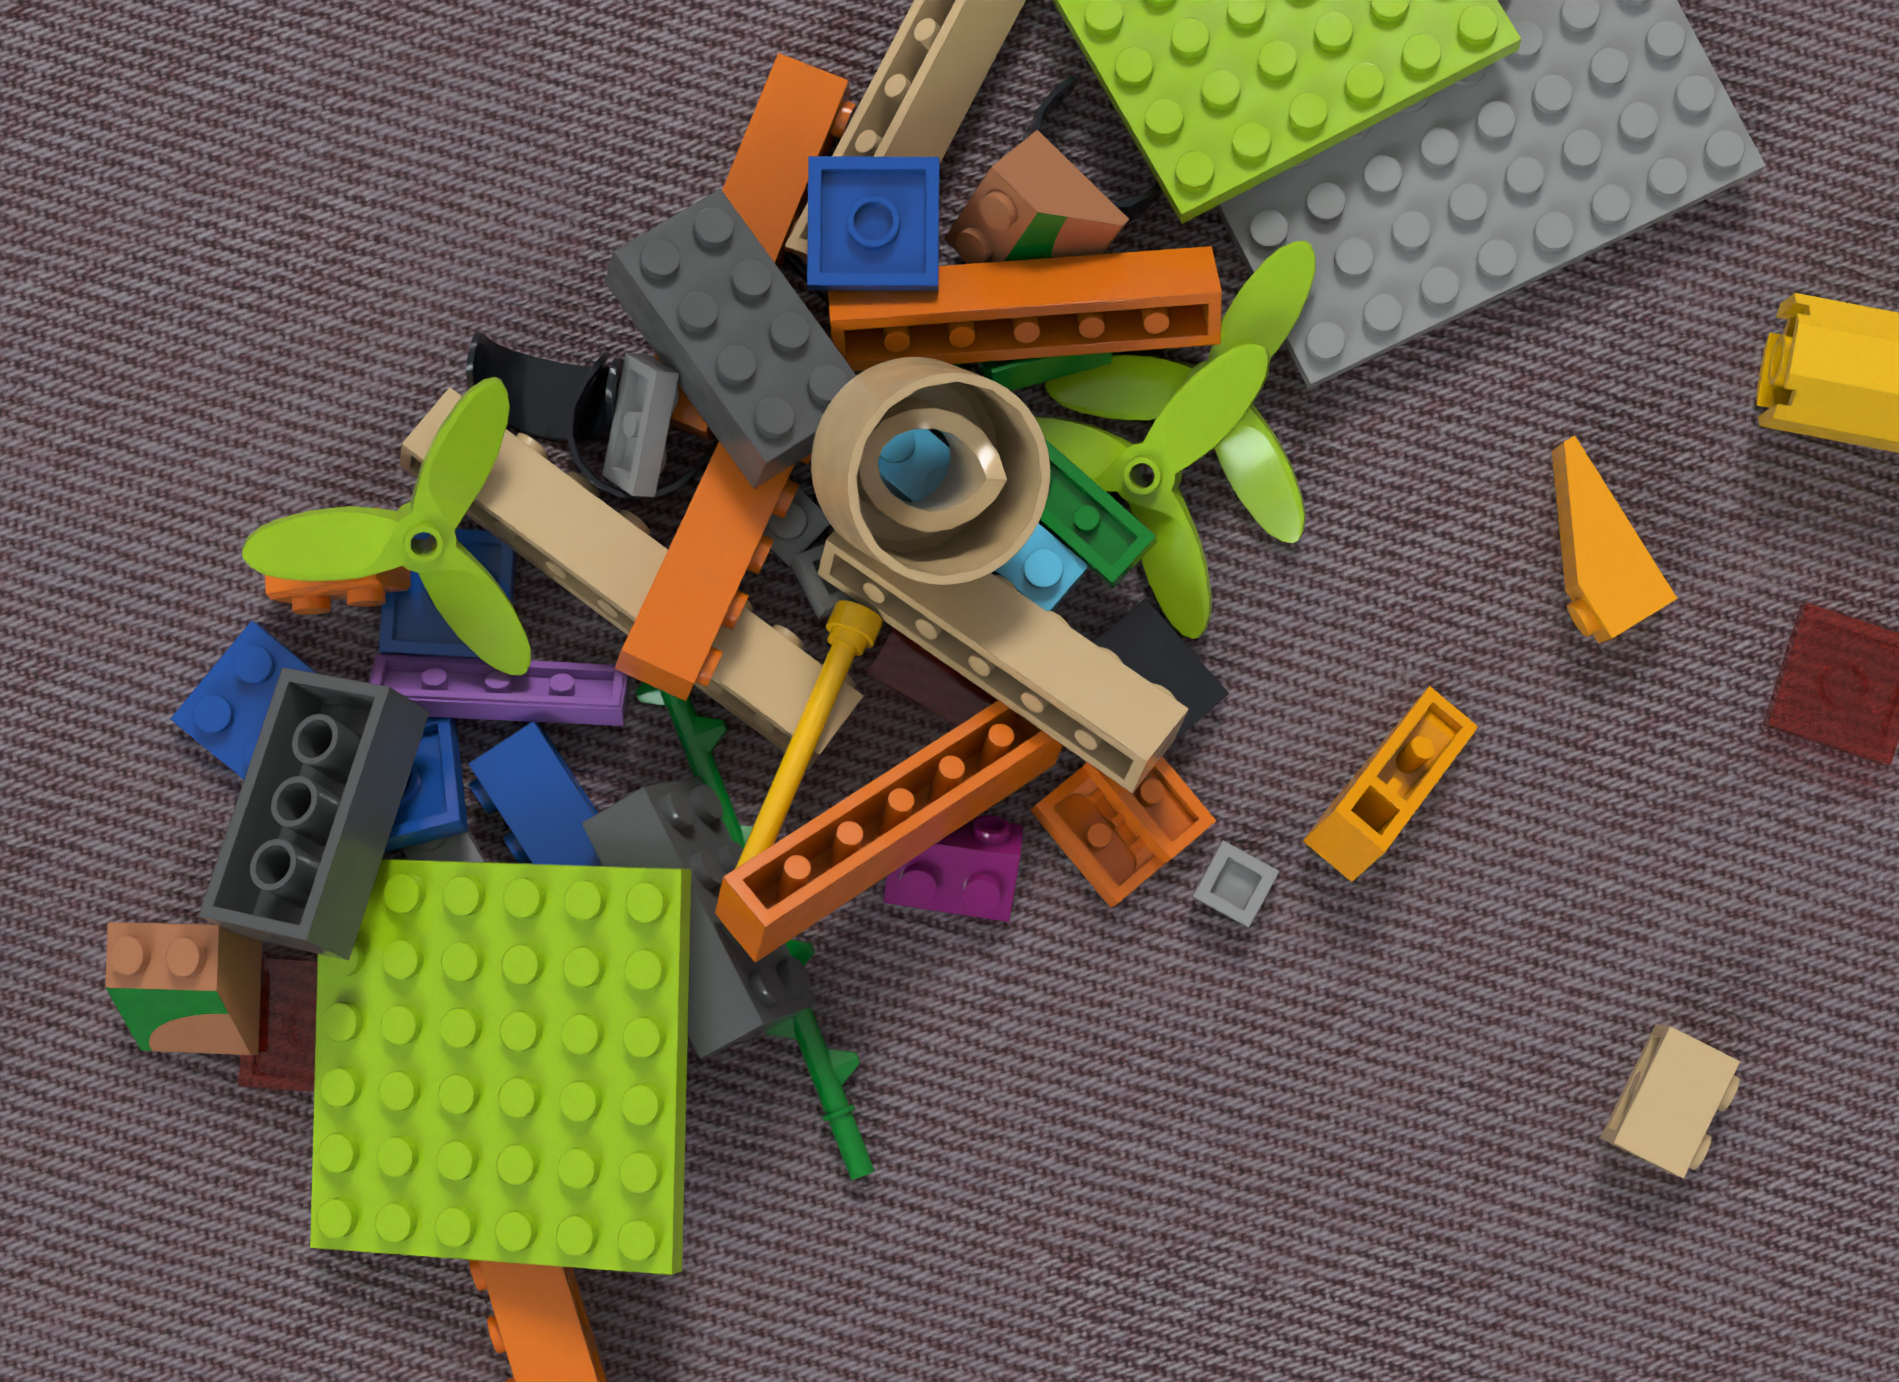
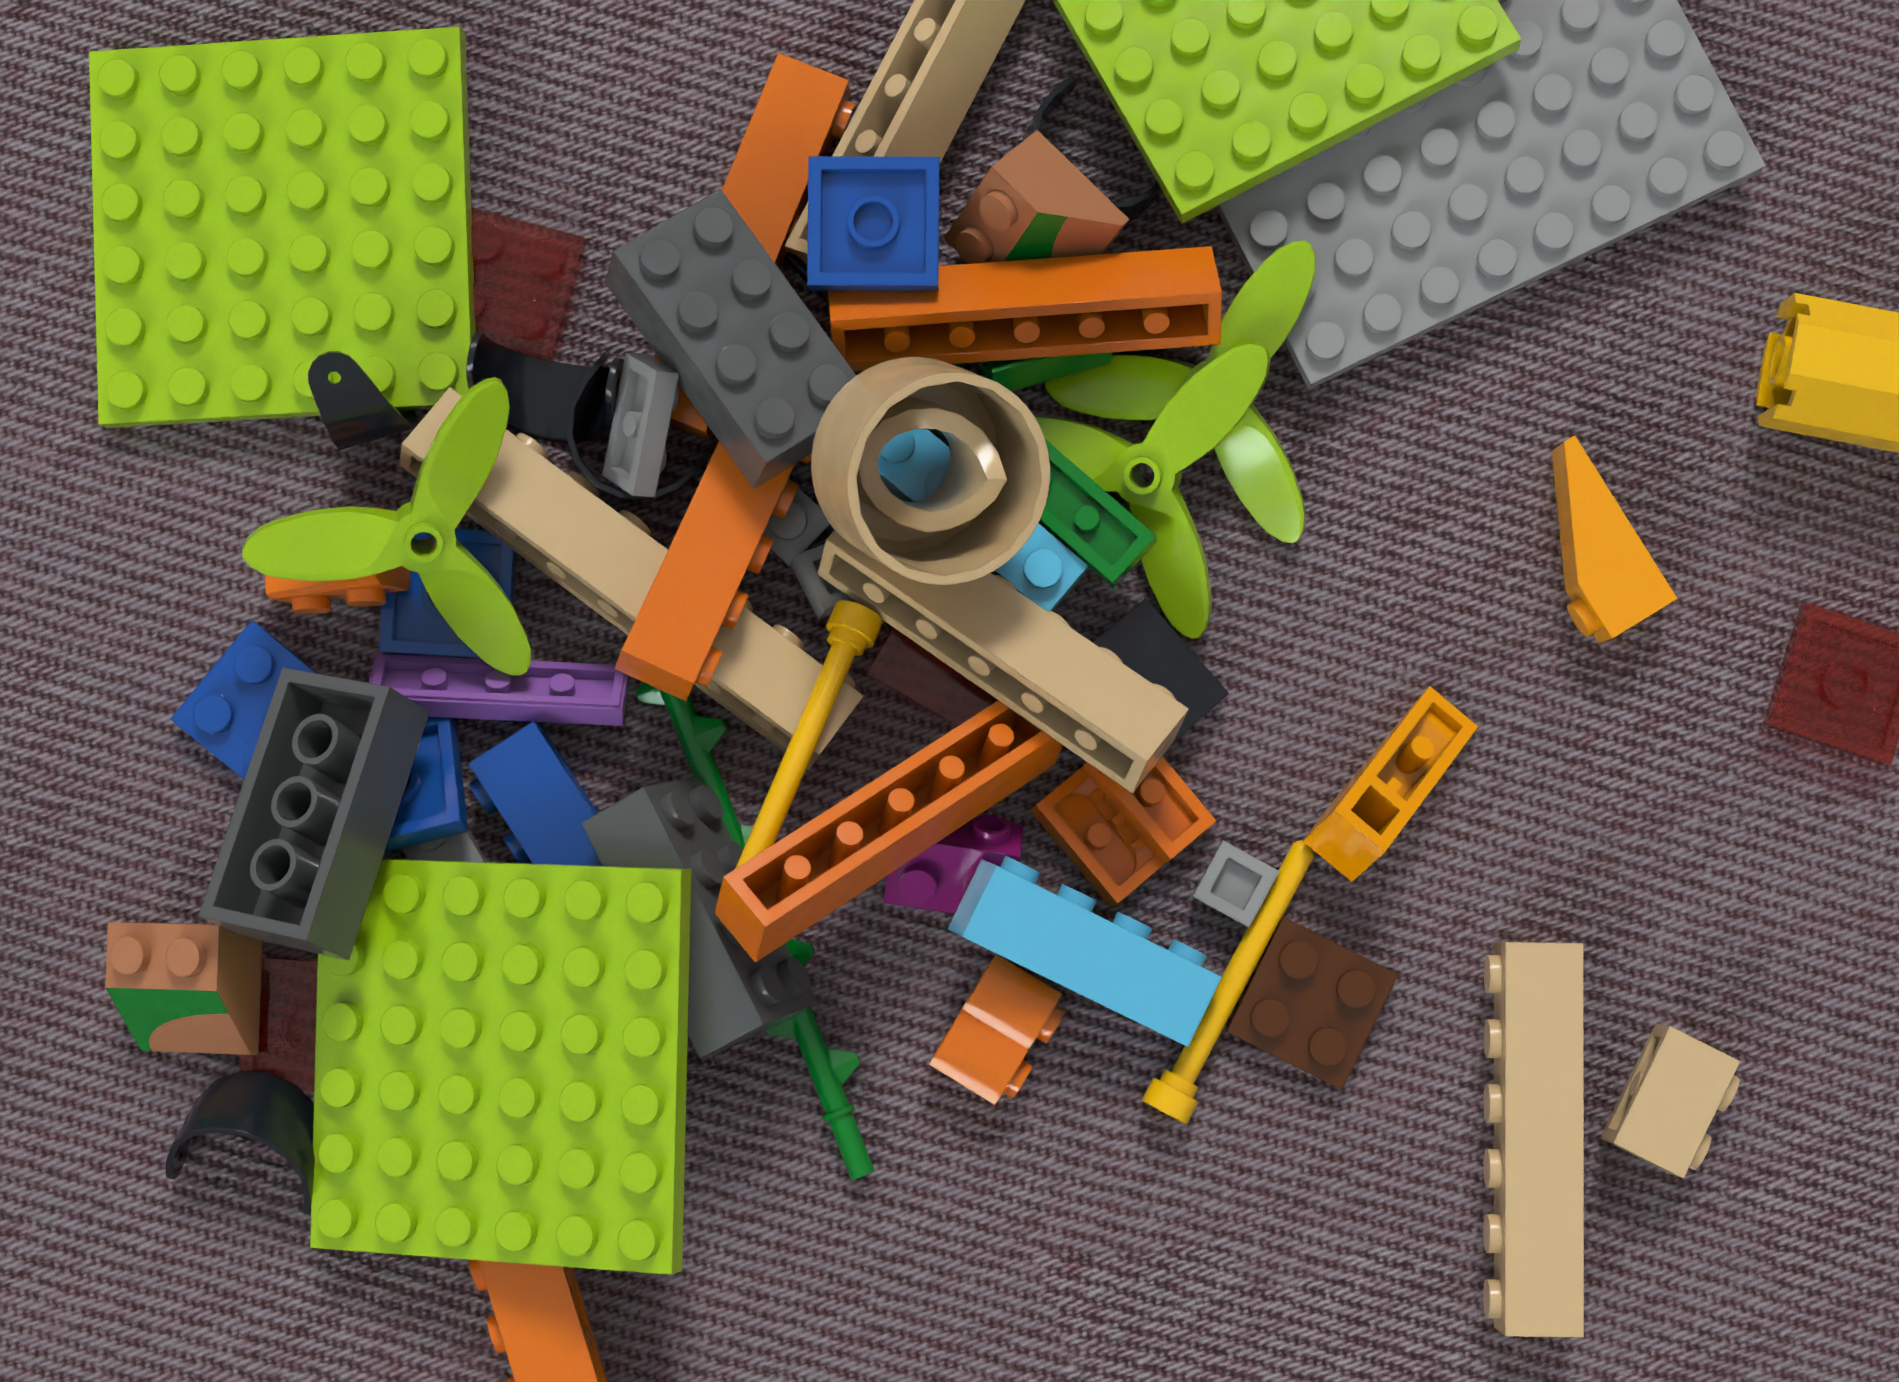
(259, 1109): none -> black piece
(278, 214): none -> lime plate
(354, 406): none -> black piece
(522, 281): none -> clear red plate
(997, 1029): none -> orange brick
(1084, 951): none -> medium azure brick
(1176, 1089): none -> yellow piece
(1311, 1002): none -> reddish brown plate
(1536, 1139): none -> tan brick

